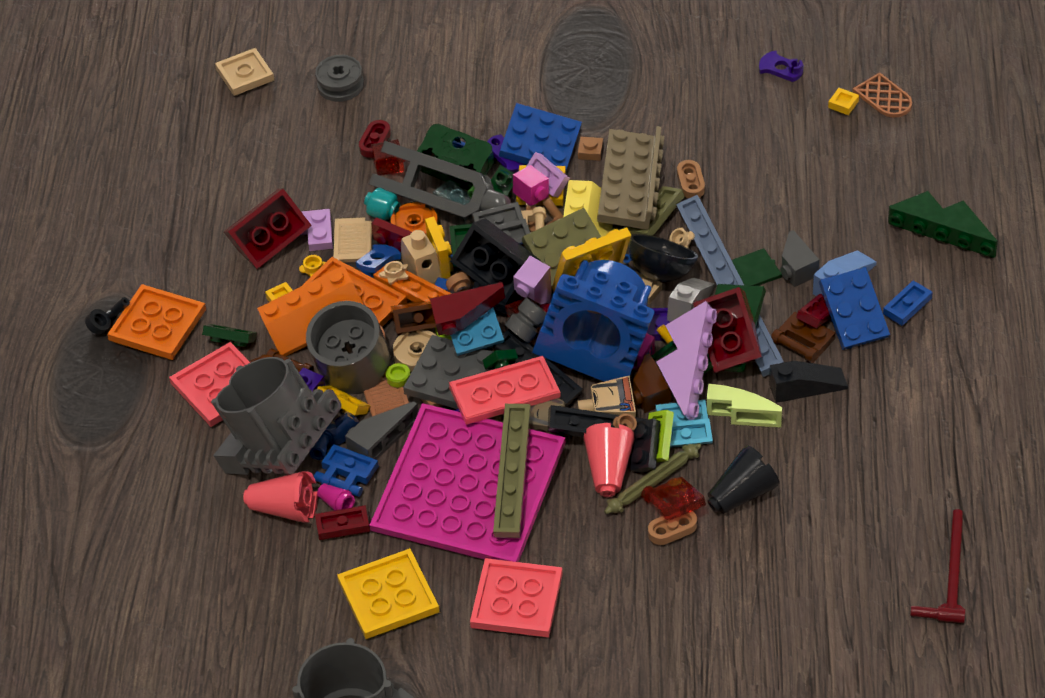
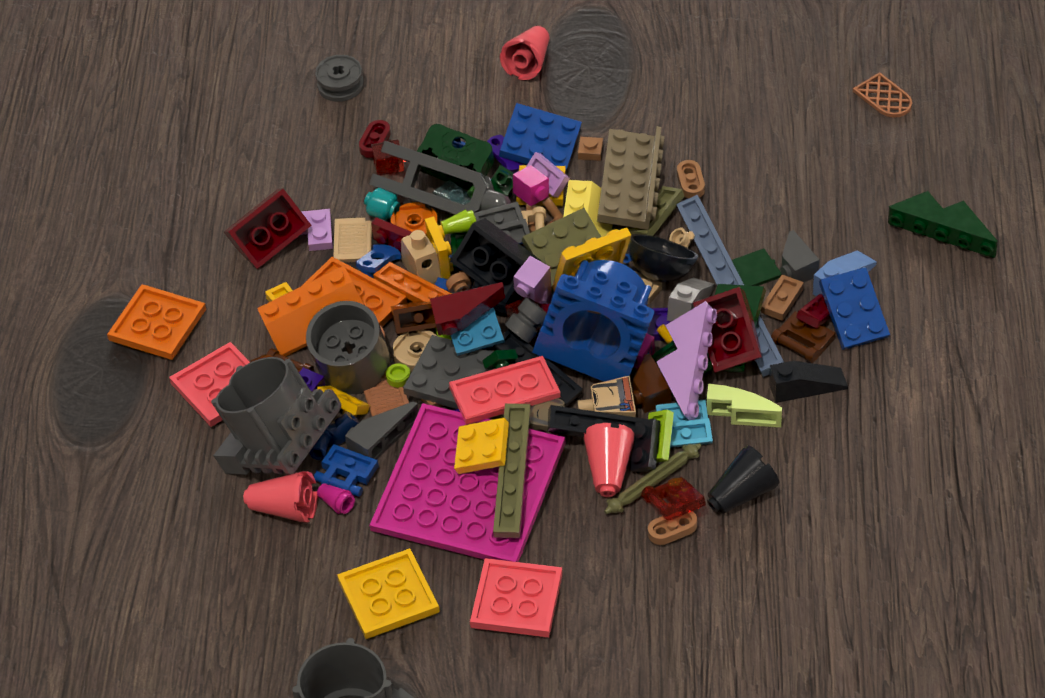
(100, 321): black plate -> none
(220, 333): dark green plate -> none
(244, 71): tan plate -> none
(311, 264): yellow plate -> none
(342, 522): dark red plate -> none
(394, 271): tan plate -> none
(458, 223): none -> lime cone
(481, 445): none -> yellow plate
(525, 53): none -> coral cone
(625, 419): medium nougat plate -> none
(772, 59): dark purple piece -> none
(782, 297): none -> medium nougat plate
(843, 101): yellow plate -> none
(907, 303): blue plate -> none
(951, 611): dark red bar -> none

